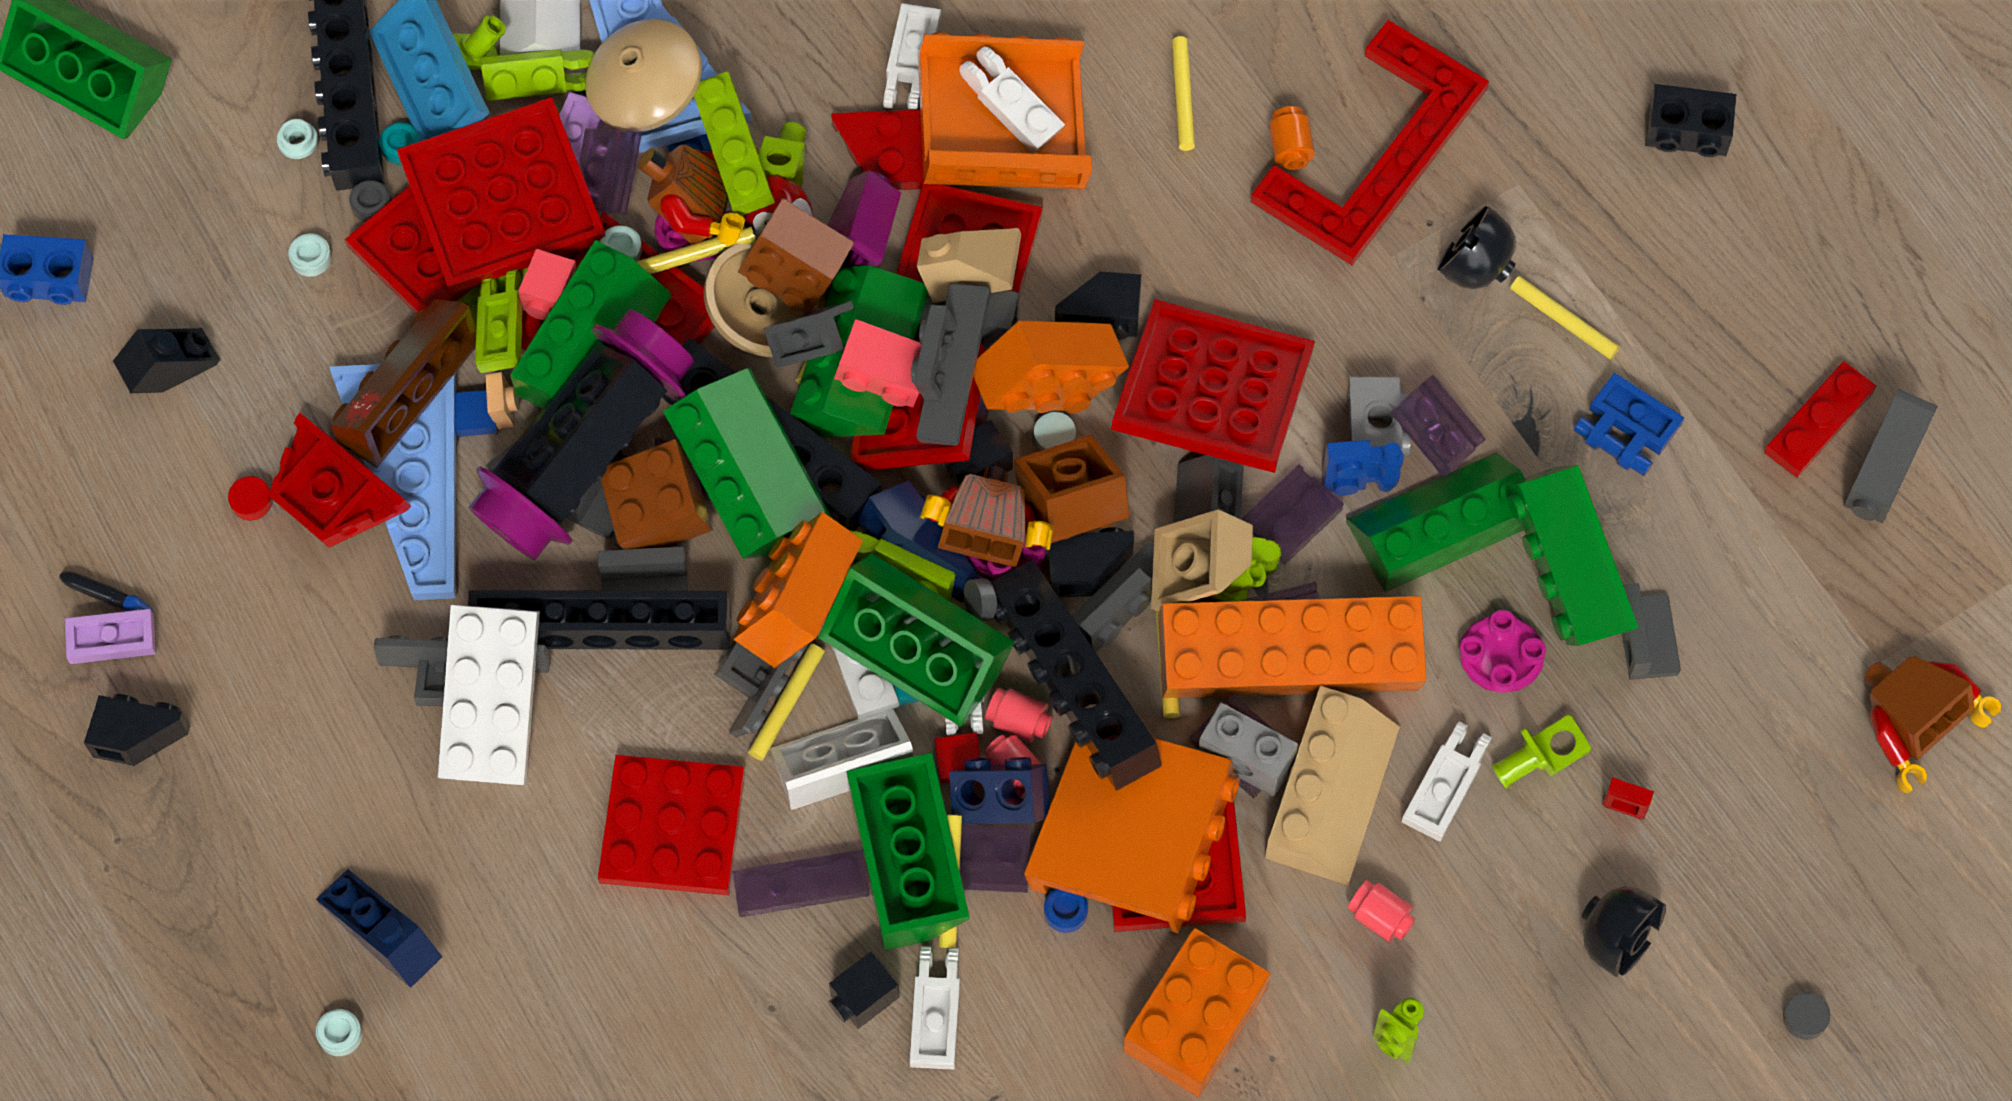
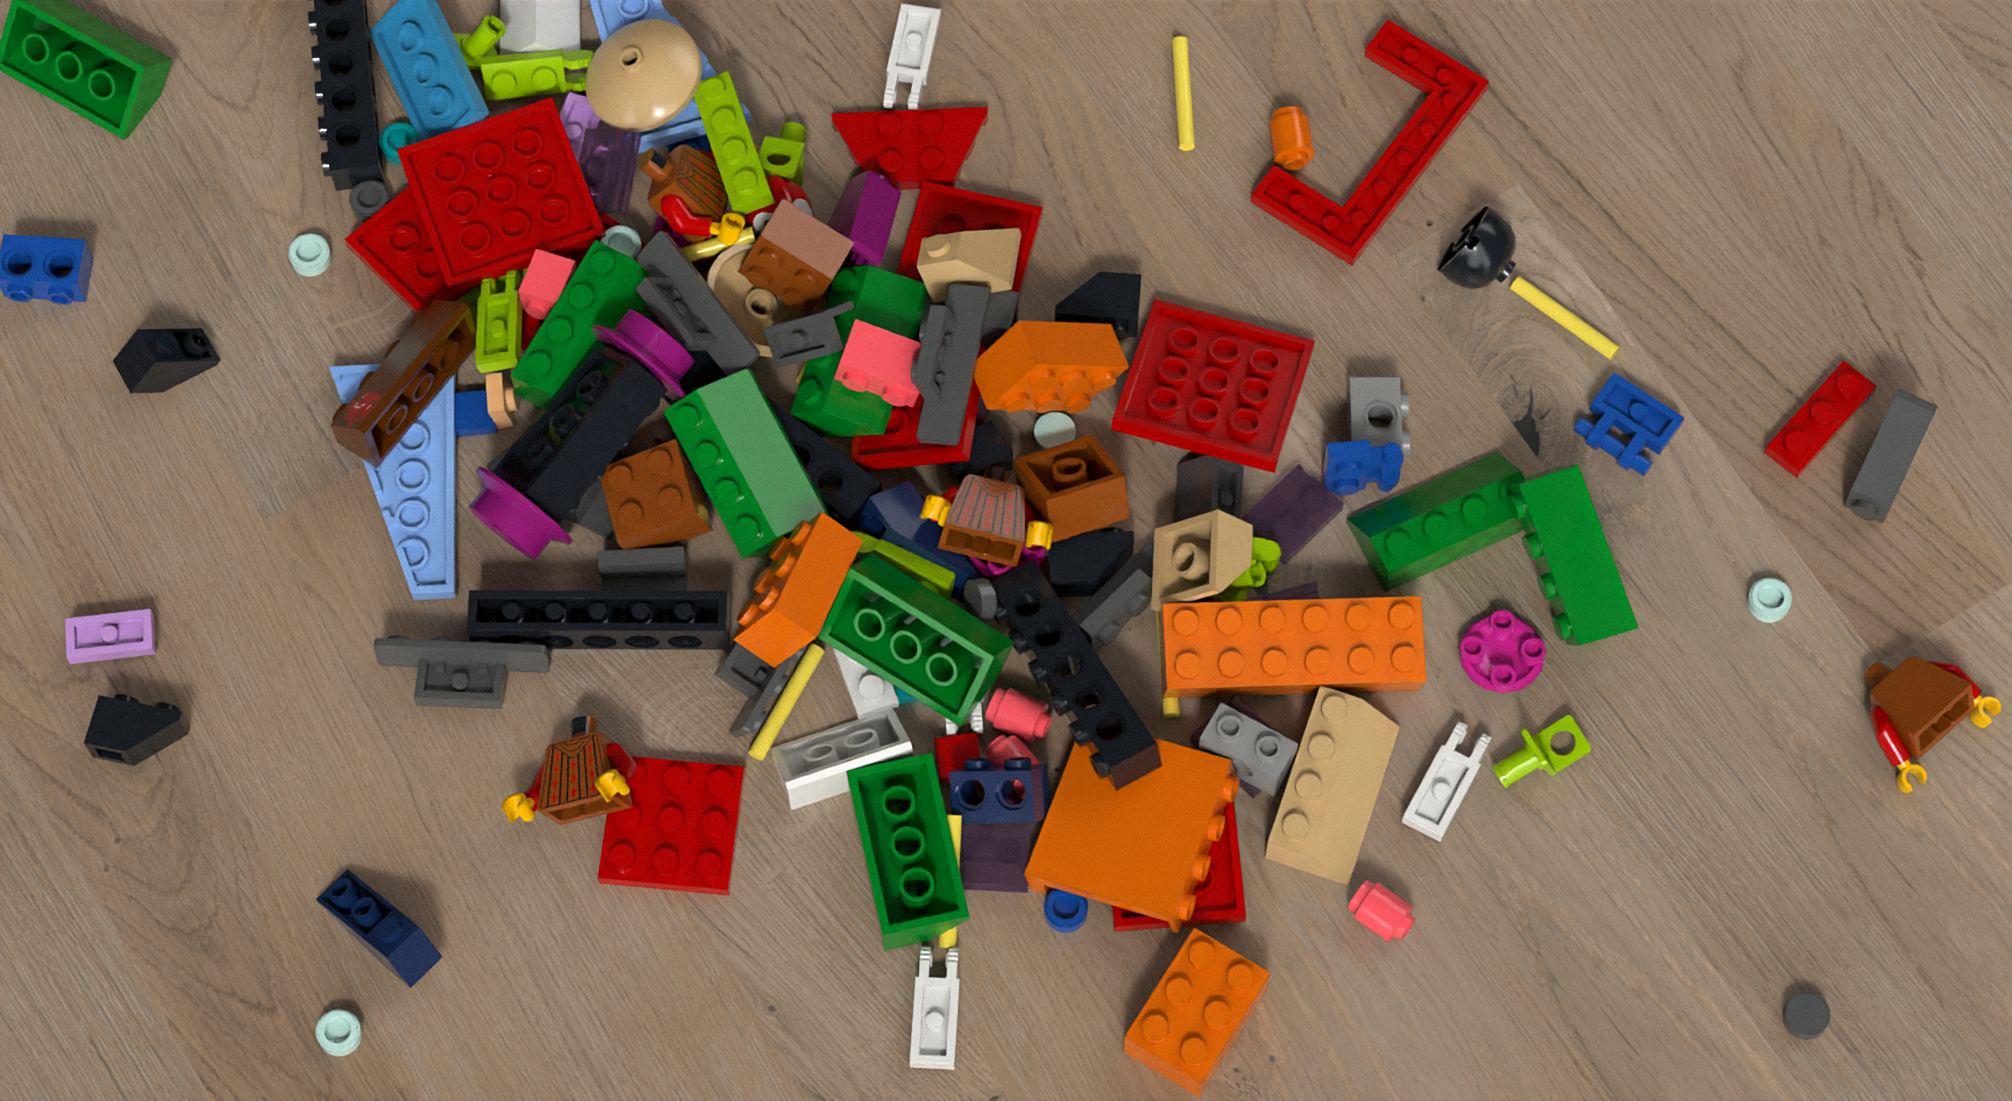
(102, 591): black piece -> none
(249, 498): red tile -> none
(297, 129): light aqua plate -> none
(330, 488): red wing -> none
(488, 694): white plate -> none
(577, 779): none -> torso
(690, 307): none -> dark grey bracket
(800, 883): clear purple plate -> none
(862, 991): black brick -> none
(970, 144): orange panel -> none
(1011, 101): white hinge -> none
(1399, 1030): lime hinge -> none
(1438, 426): clear purple plate -> none
(1619, 927): black cylinder -> none
(1628, 798): red tile -> none
(1652, 647): dark grey panel -> none
(1690, 110): black brick -> none
(1769, 600): none -> light aqua tile

